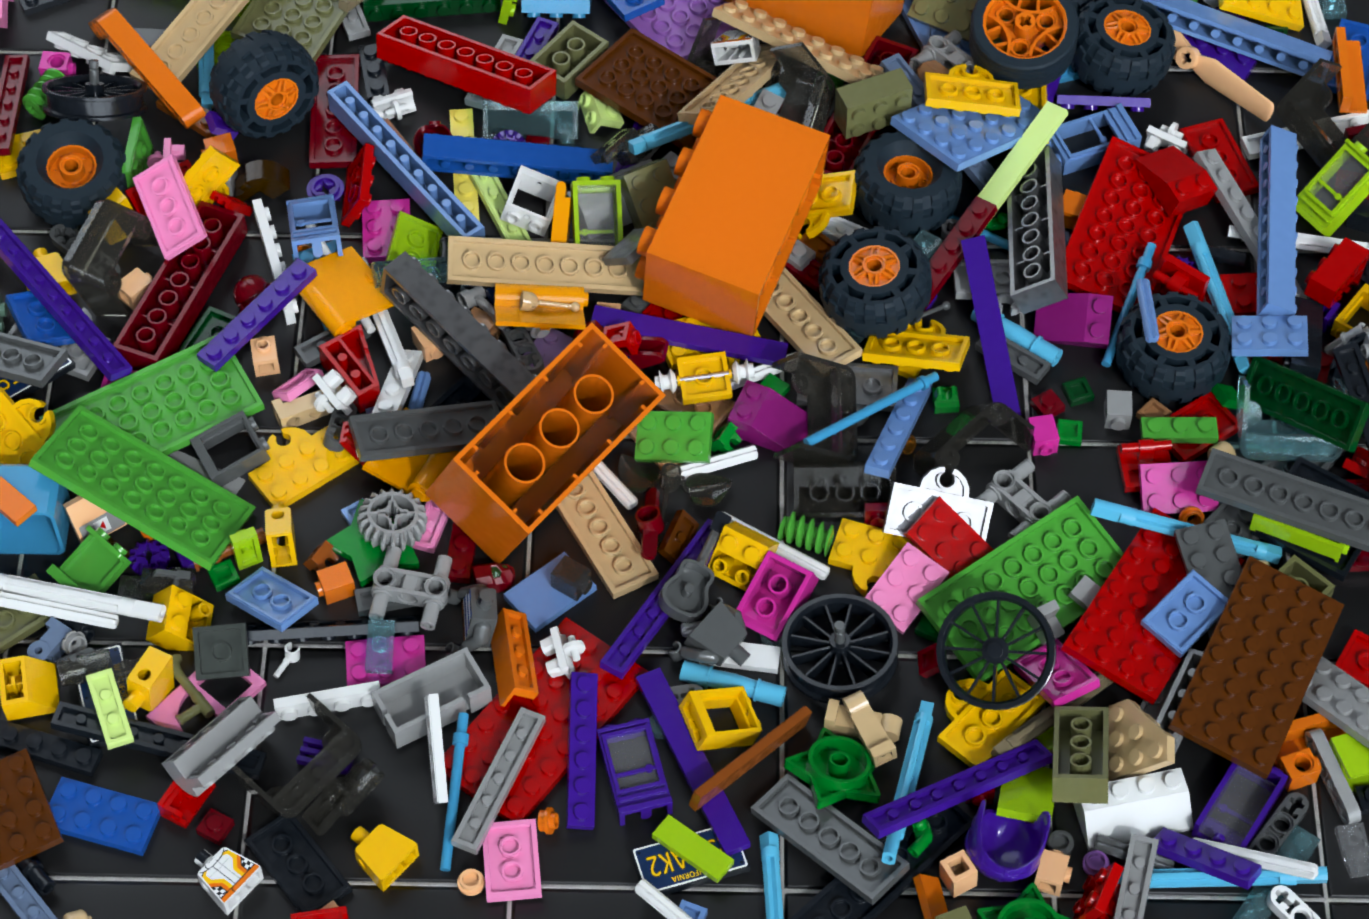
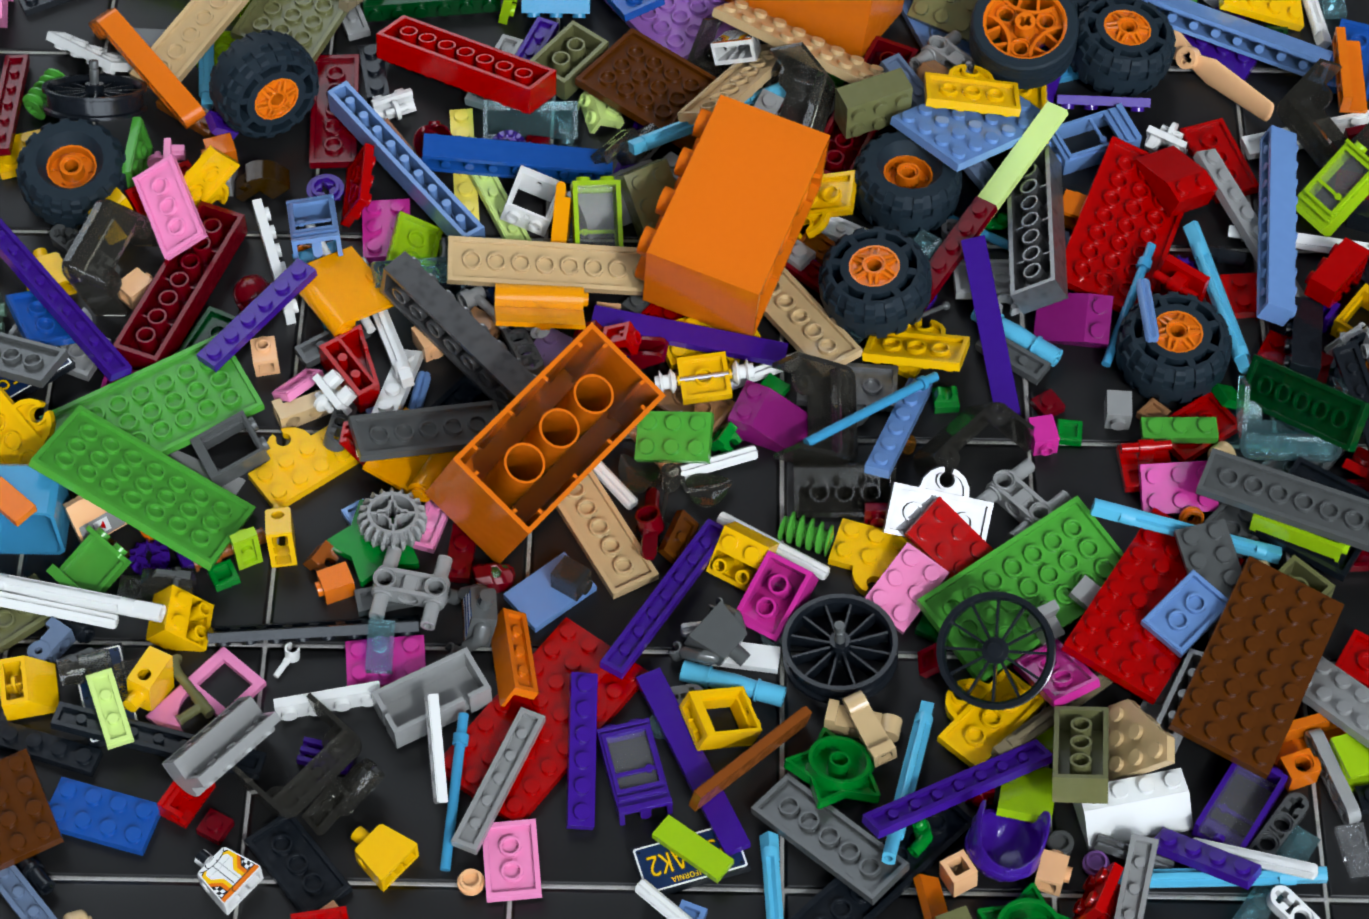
(57, 60): dark pink brick -> none
(79, 644): light grey plate -> none
(221, 651): pearl dark grey plate -> none
(231, 203): red tile -> none
(272, 599): medium blue tile -> none
(530, 301): tan hinge -> none
(548, 820): orange plate -> none
(564, 651): white hips -> none
(625, 251): dark grey tile -> none
(686, 593): dark grey piece -> none
(1077, 391): dark green tile -> none
(1269, 336): medium blue plate -> none

